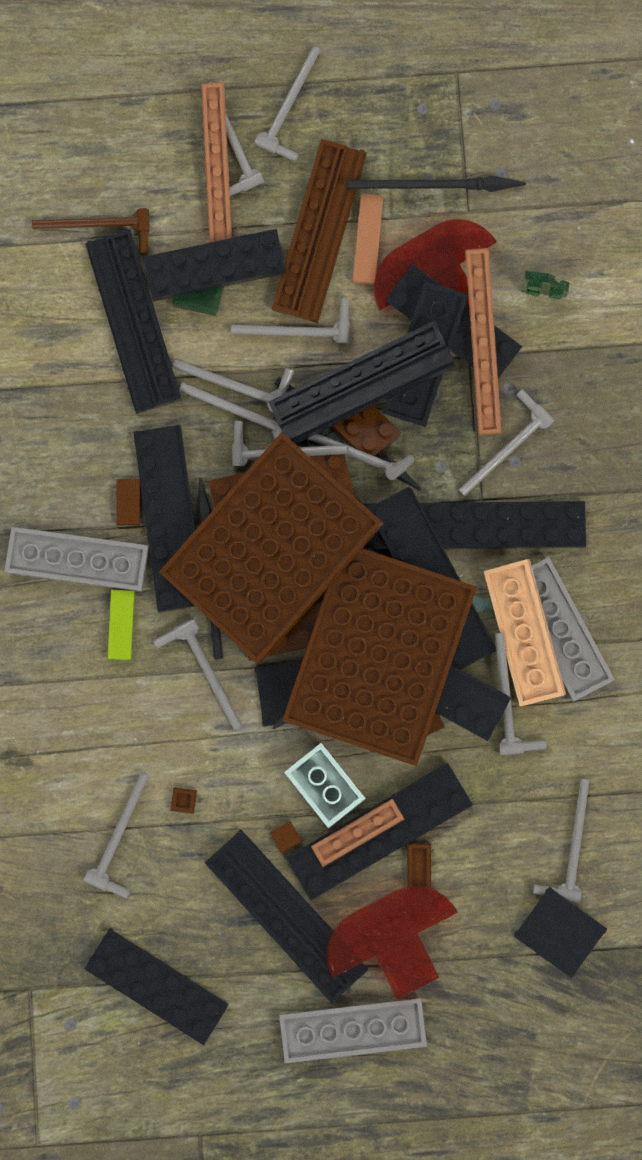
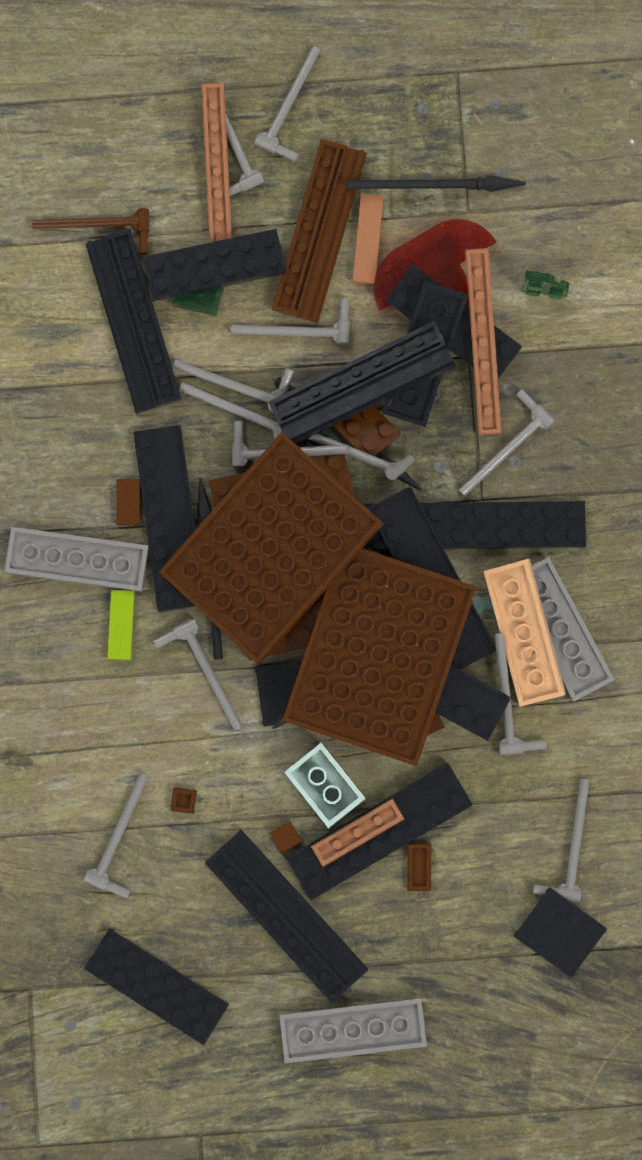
(390, 933): clear red plate -> none

